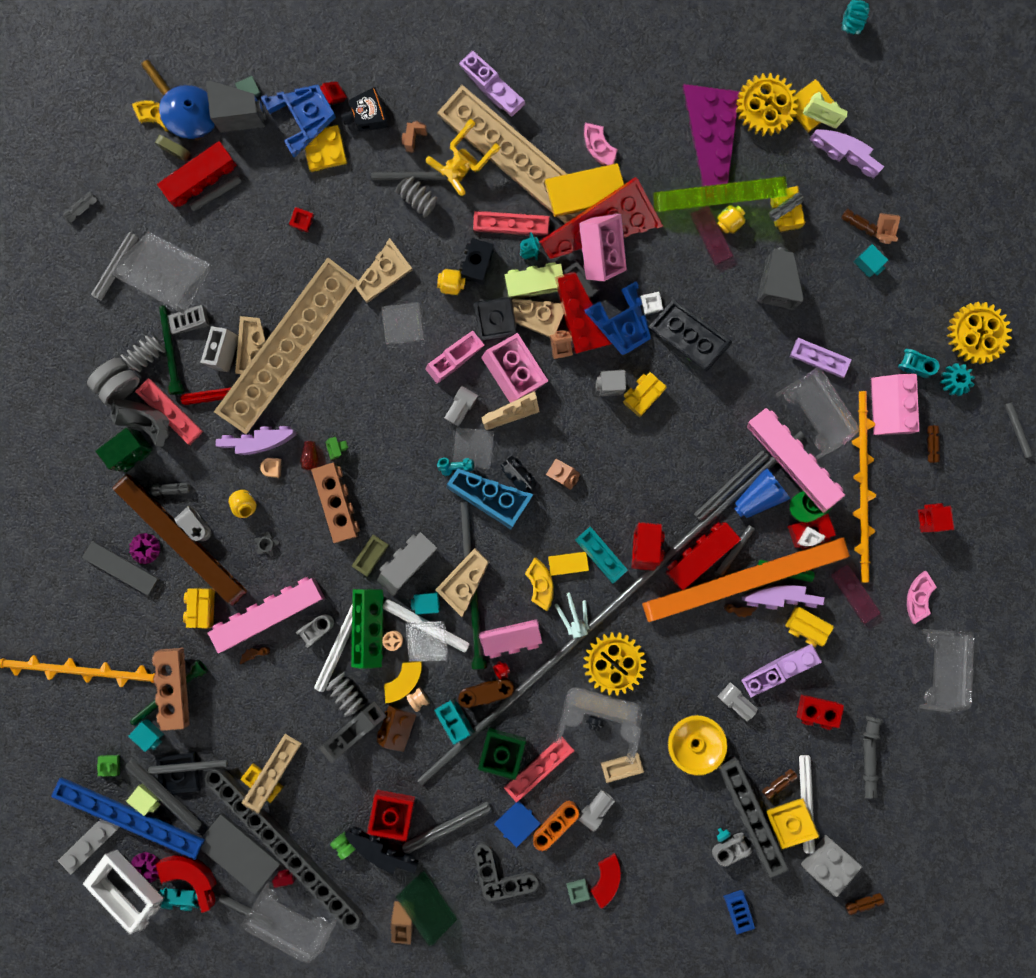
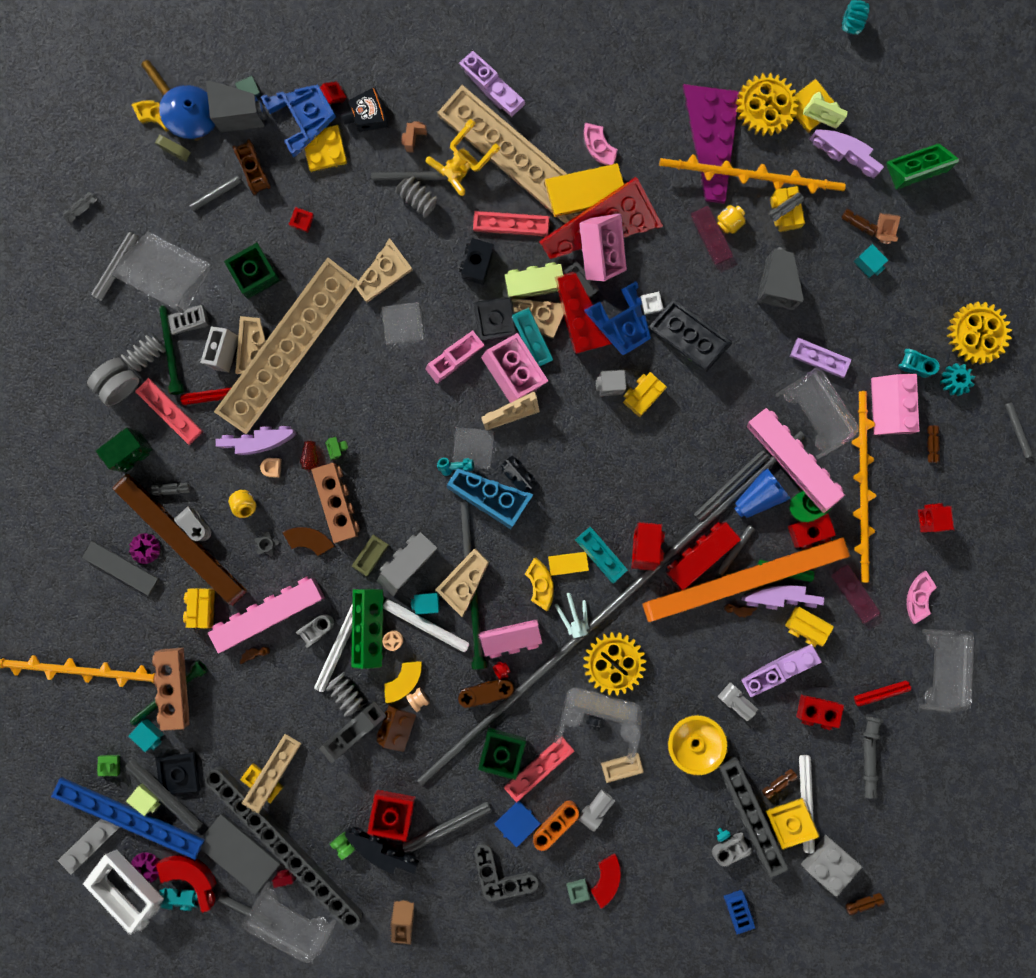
(142, 417): dark grey arch -> none
(188, 767): dark grey bar -> none
(197, 175): red brick -> none
(252, 270): none -> dark green brick
(255, 177): none -> reddish brown piece
(308, 538): none -> reddish brown tile
(426, 641): clear plate -> none
(426, 908): clear green tile -> none
(450, 282): yellow head -> none
(454, 721): teal brick -> none
(463, 401): light grey piece -> none
(530, 247): teal hinge -> none
(532, 336): none -> teal plate
(561, 344): nougat bracket -> none
(563, 474): nougat bracket -> none
(720, 194): clear neon green beam -> none
(761, 174): none -> light orange plant
(810, 537): white tile -> none
(882, 693): none -> red axle
(920, 165): none -> green slope

